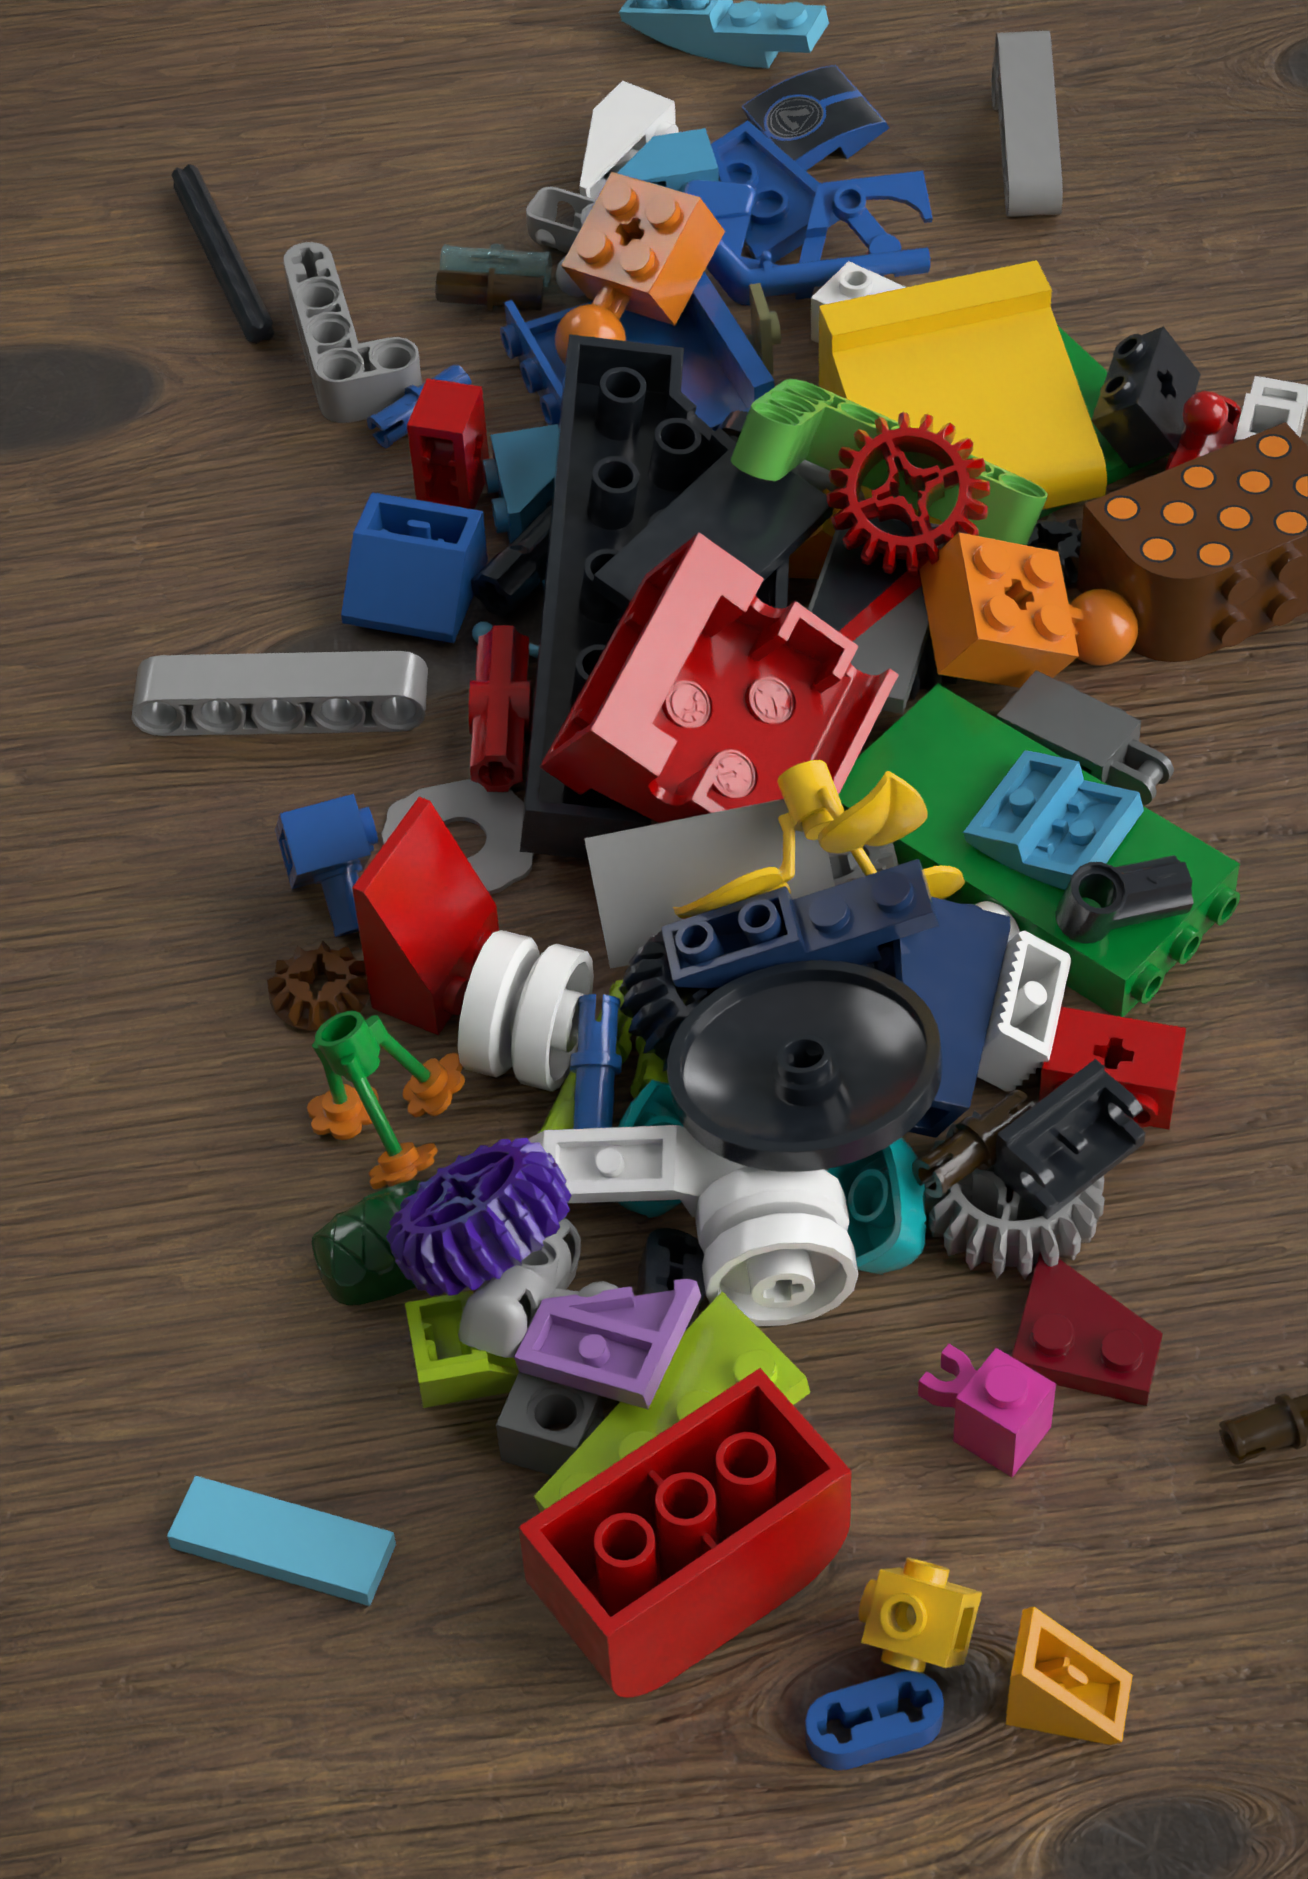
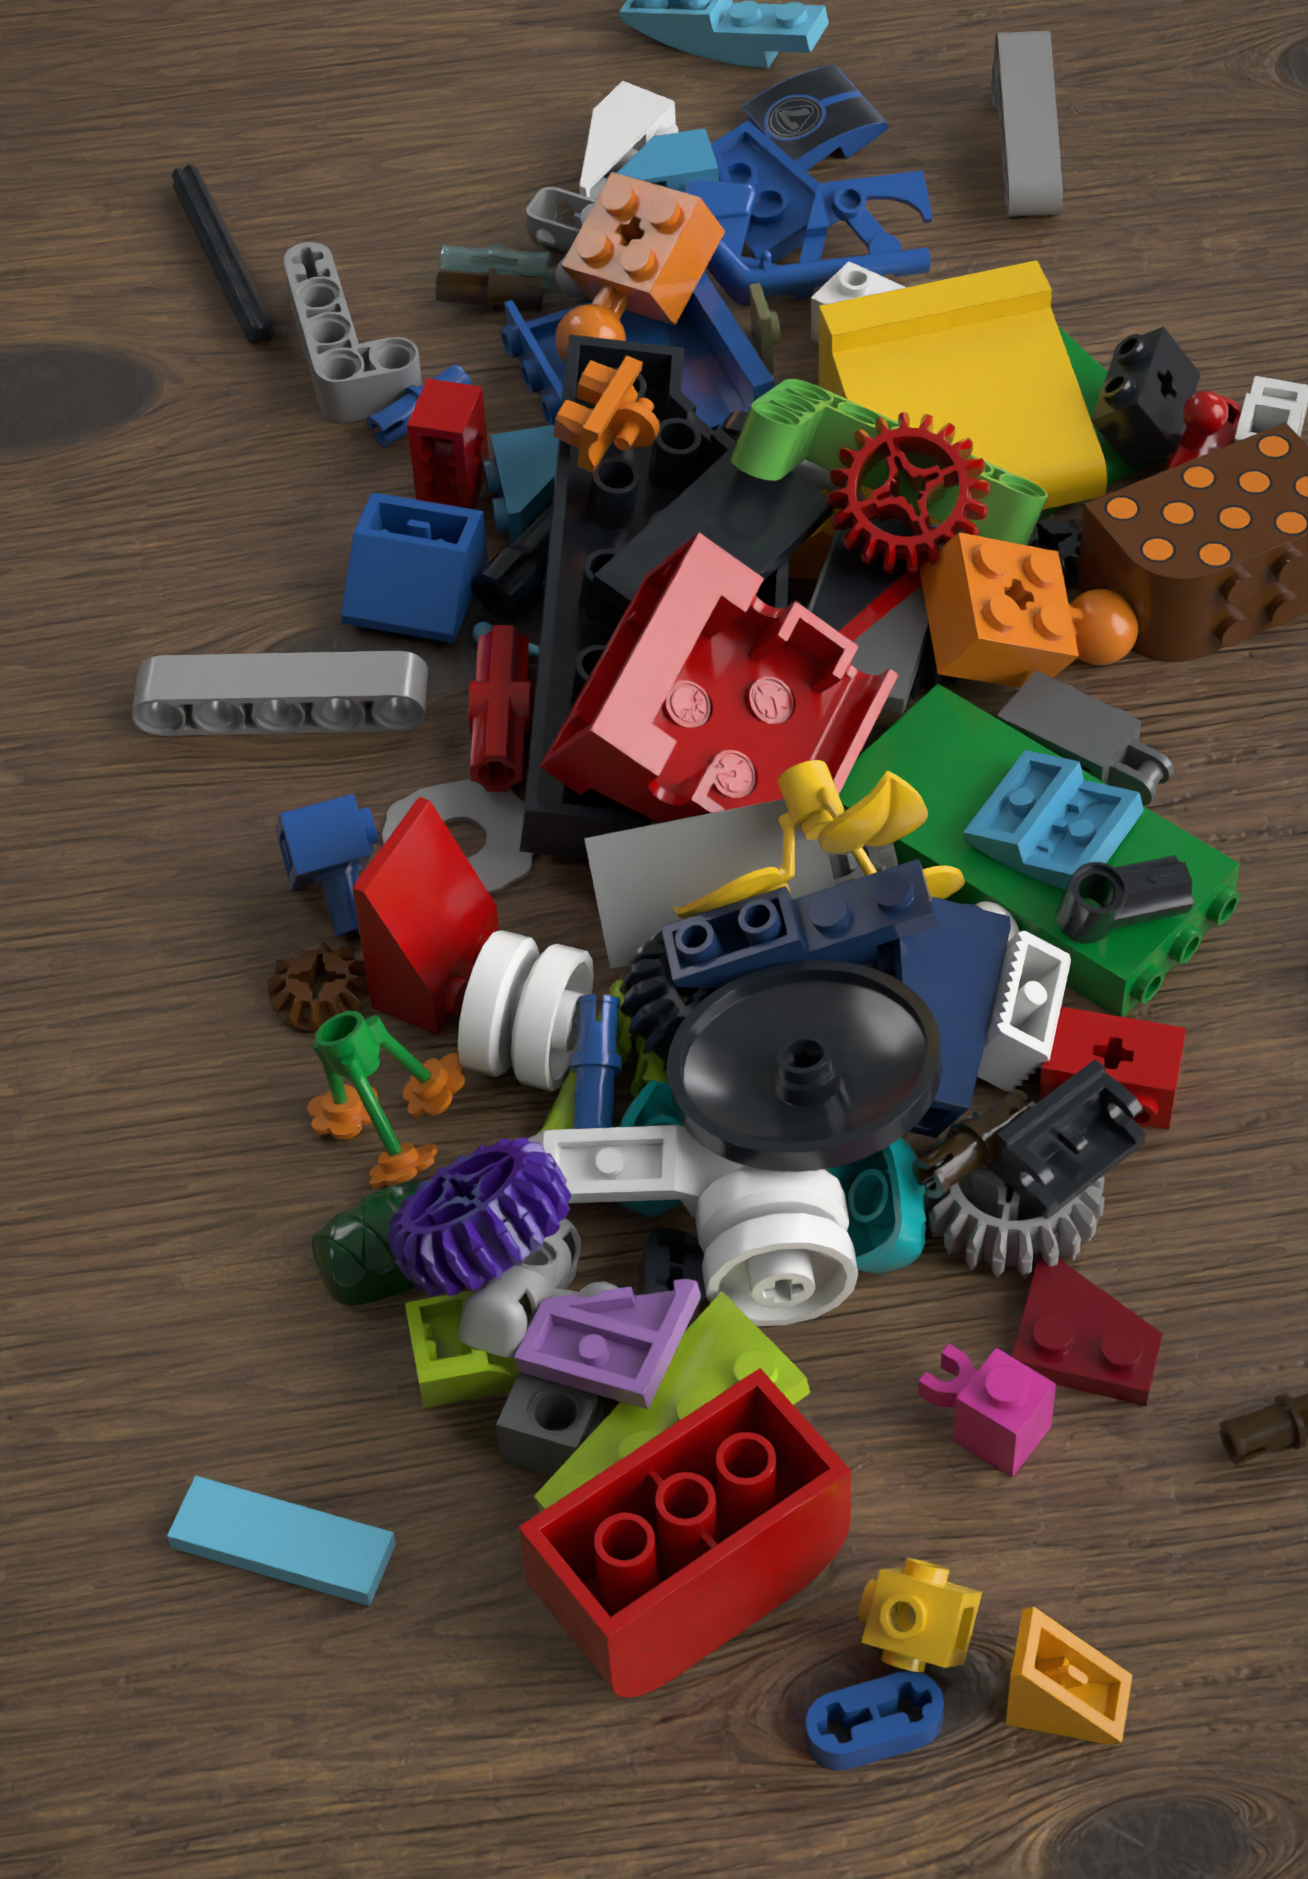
(614, 415): none -> orange hips

